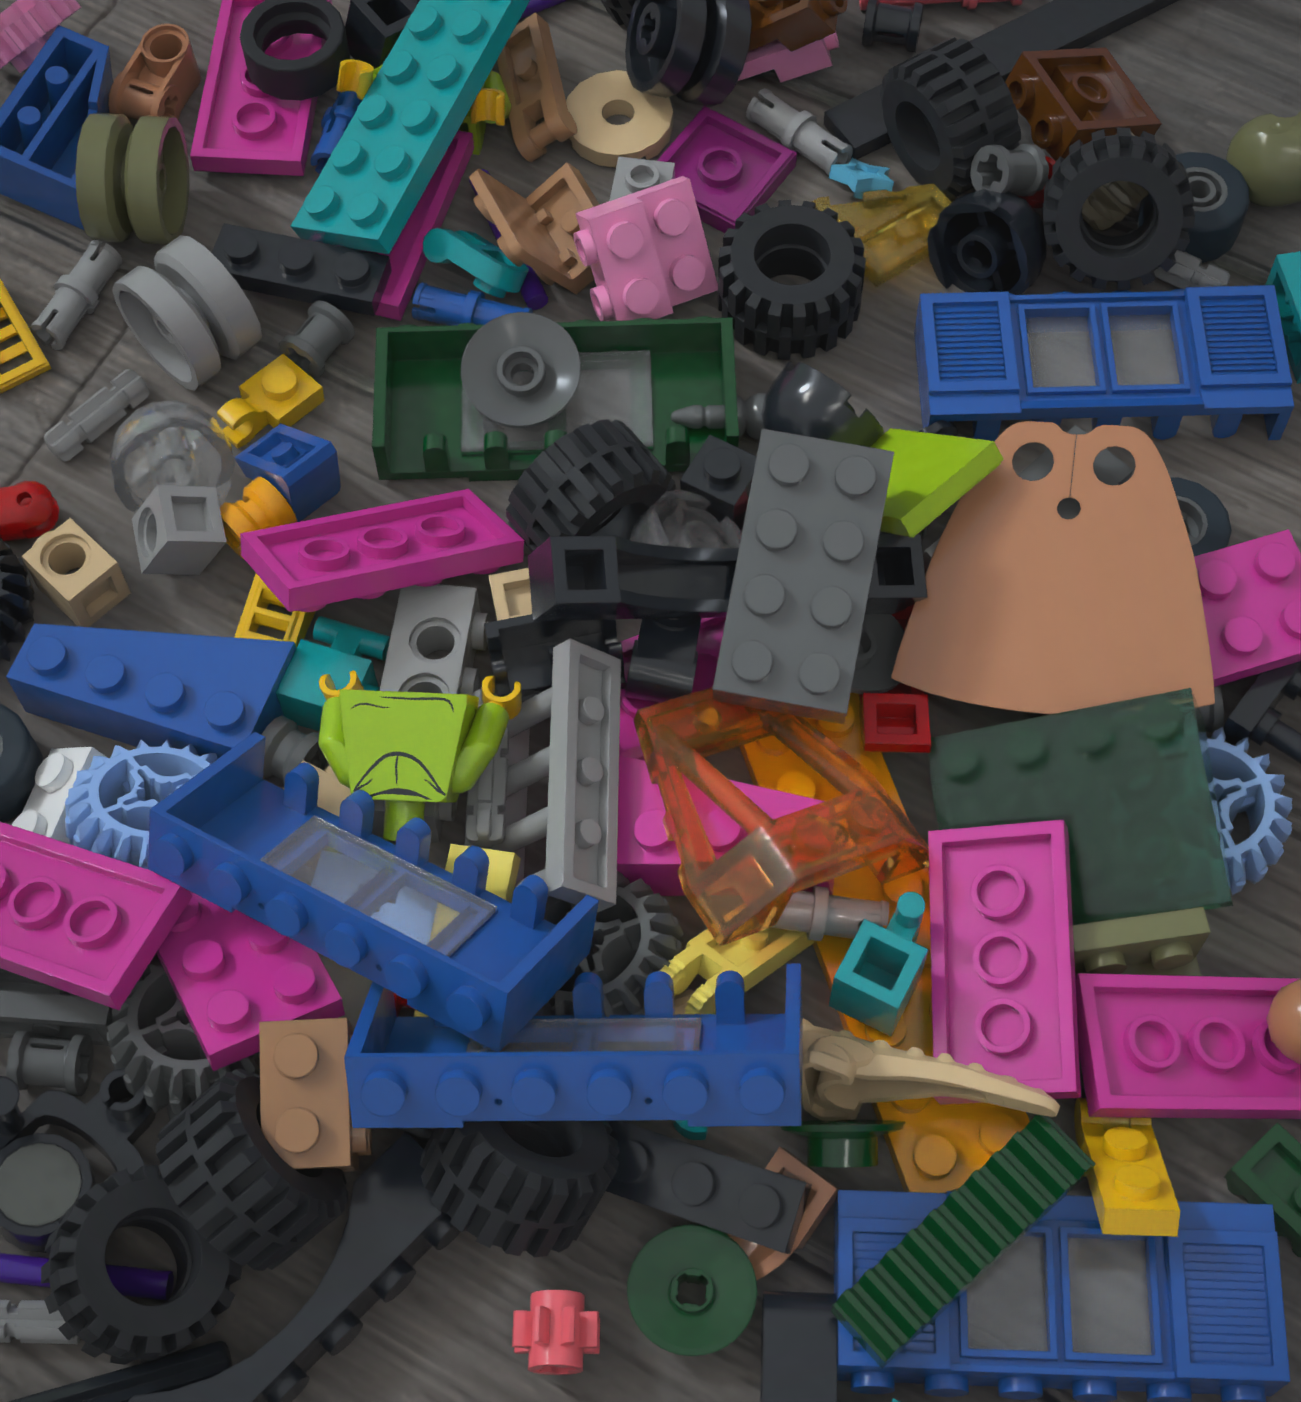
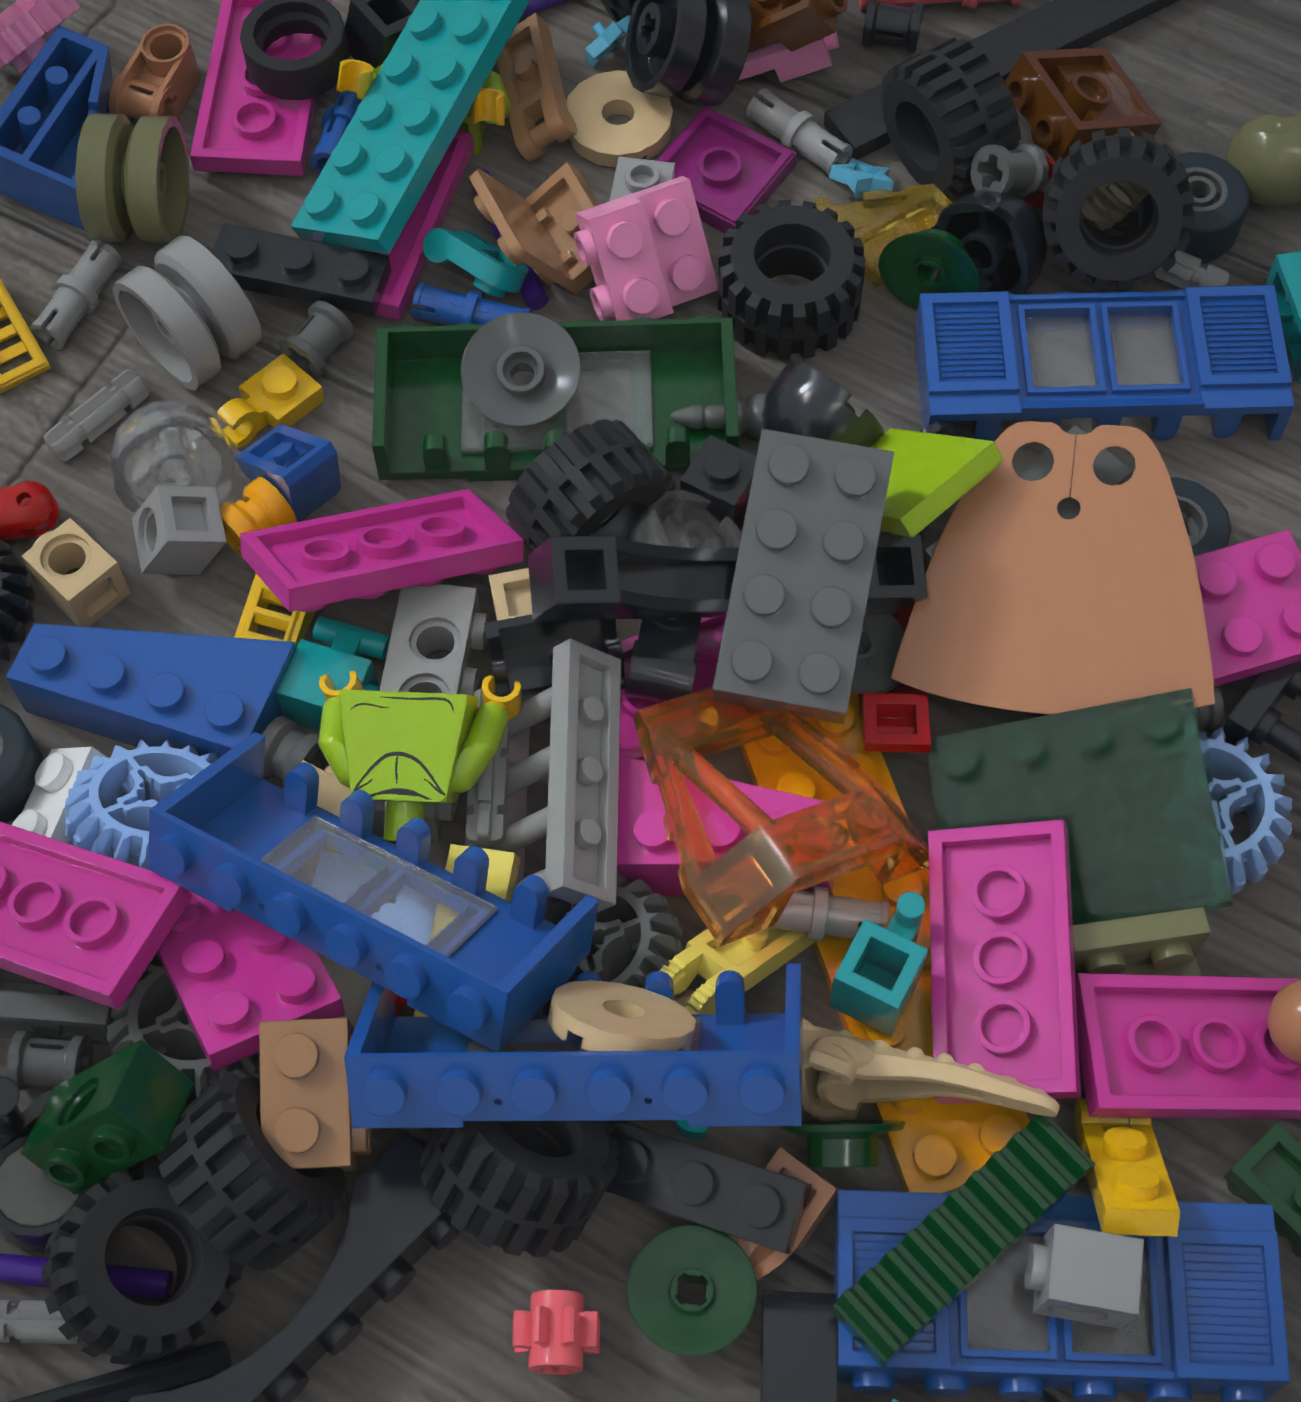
(108, 1118): none -> dark green brick
(607, 41): none -> medium azure piece
(620, 1017): none -> tan tile
(927, 264): none -> dark green piece
(1085, 1276): none -> light grey brick

